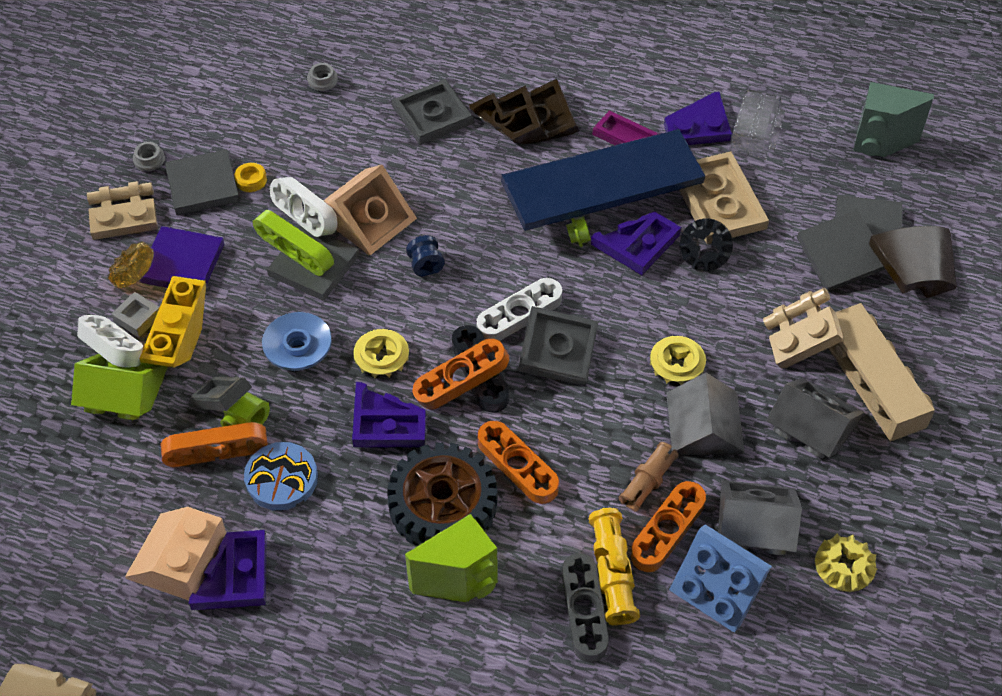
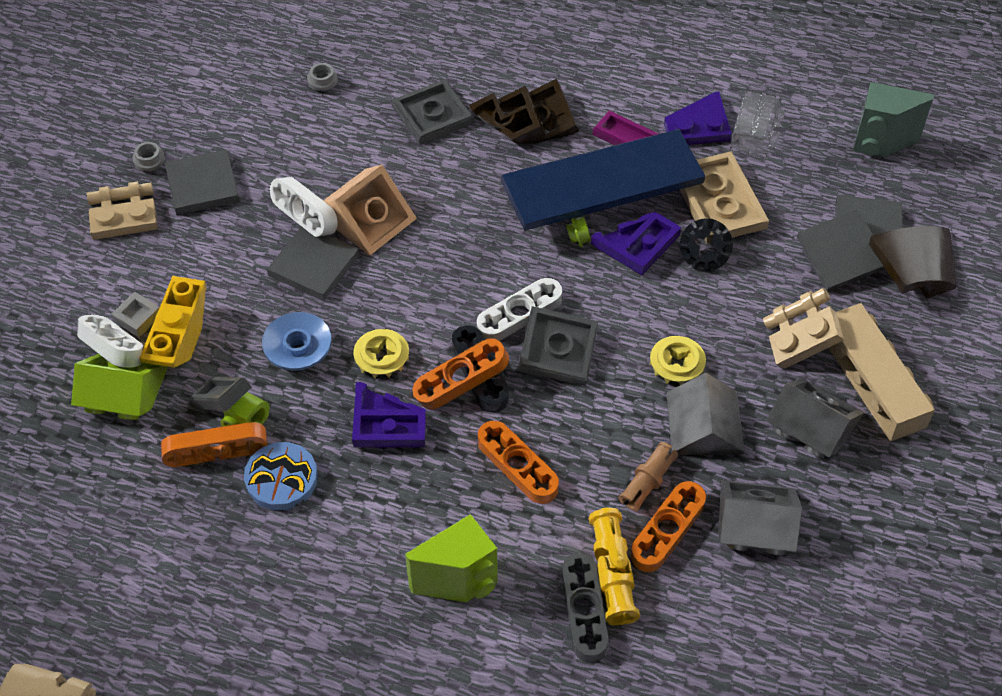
(131, 265): clear yellow gear -> none
(178, 551): light nougat slope -> none
(182, 255): dark purple tile -> none
(235, 574): dark purple wing -> none
(250, 177): yellow tile -> none
(293, 242): lime beam -> none
(425, 255): dark blue wheel -> none
(436, 473): wheel -> none
(726, 568): medium blue plate -> none
(837, 574): light yellow gear -> none

